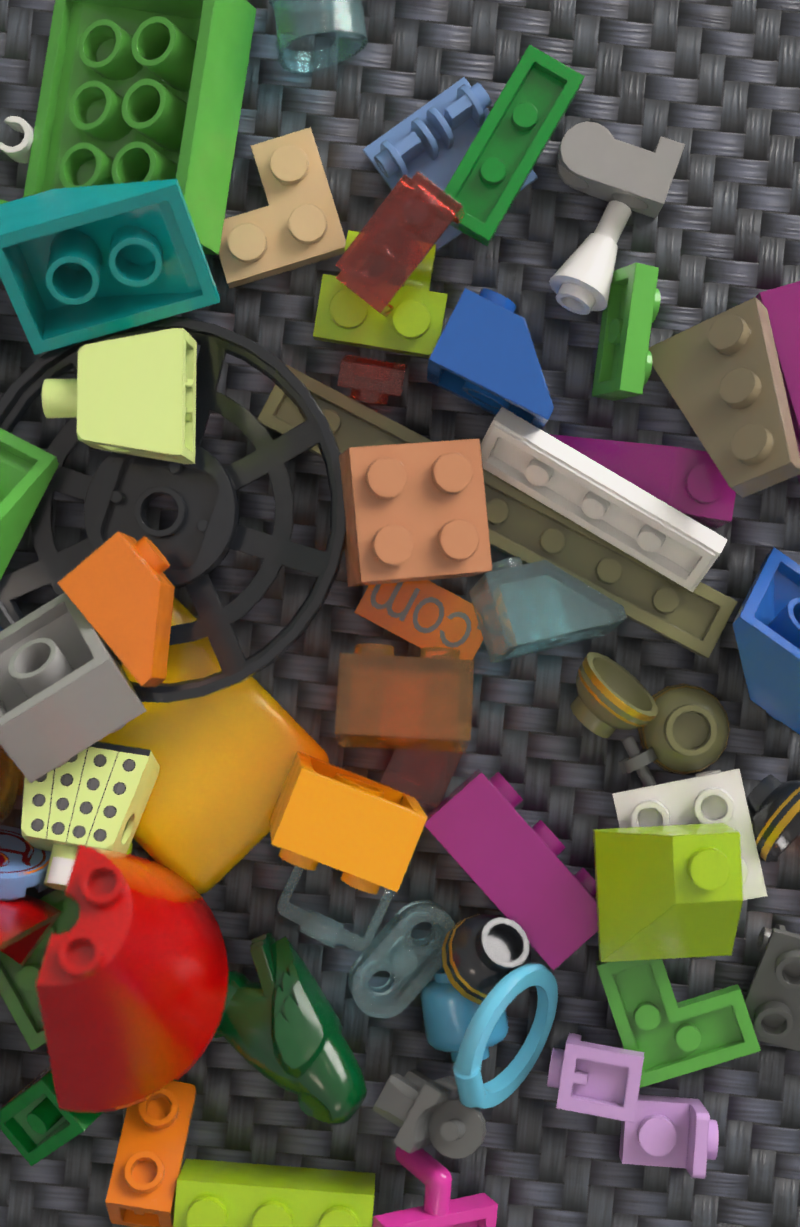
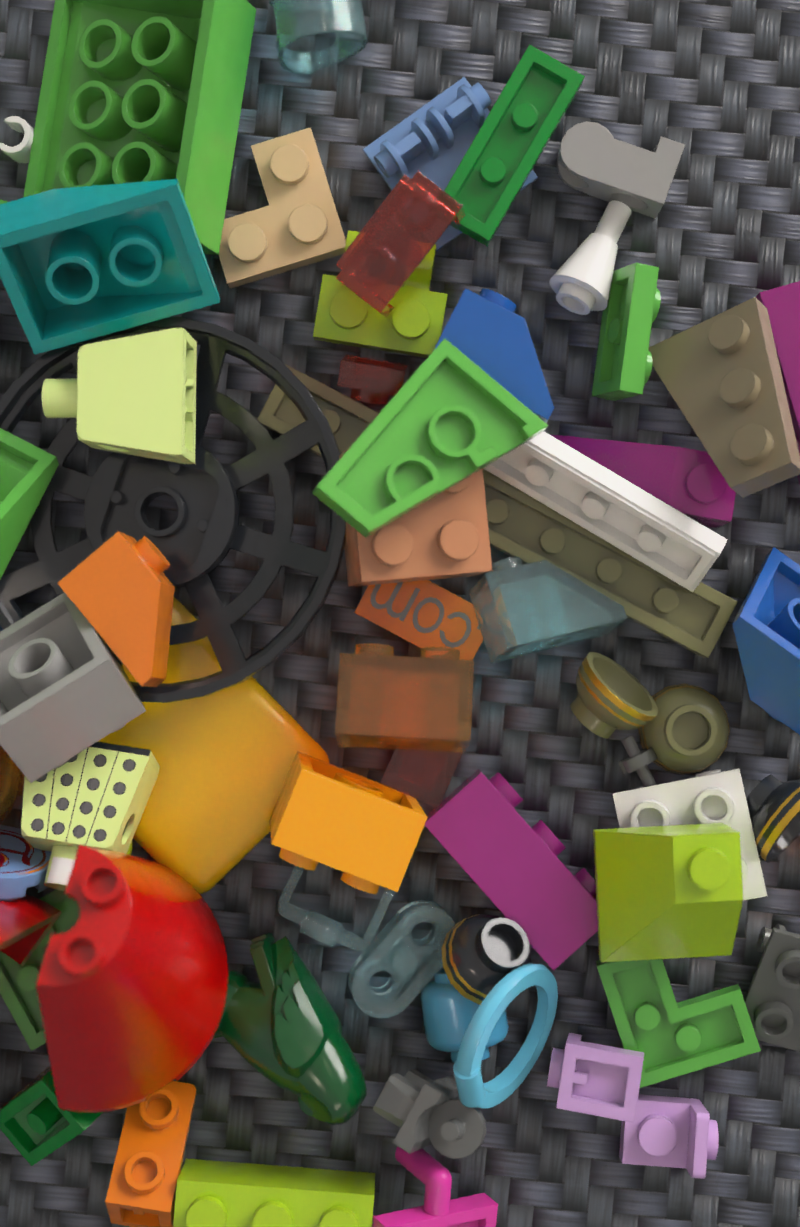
(426, 440): none -> bright green wing

